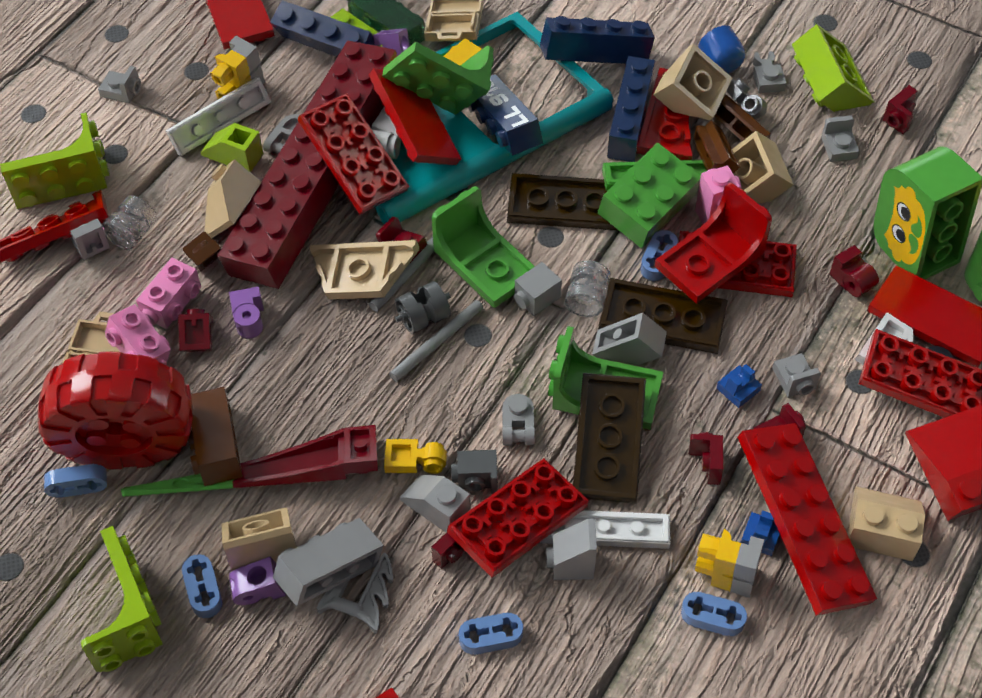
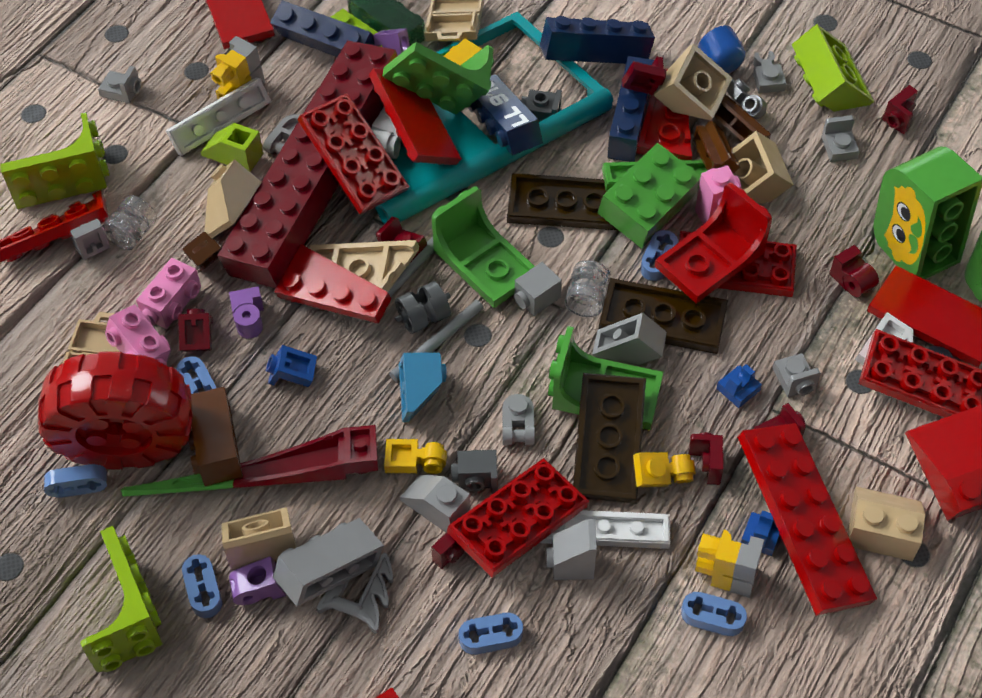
(203, 377): none -> medium blue beam
(291, 366): none -> blue bracket
(330, 287): none -> wing
(419, 381): none -> dark azure slope
(543, 103): none -> dark grey brick
(645, 77): none -> dark red bracket
(654, 469): none -> yellow plate

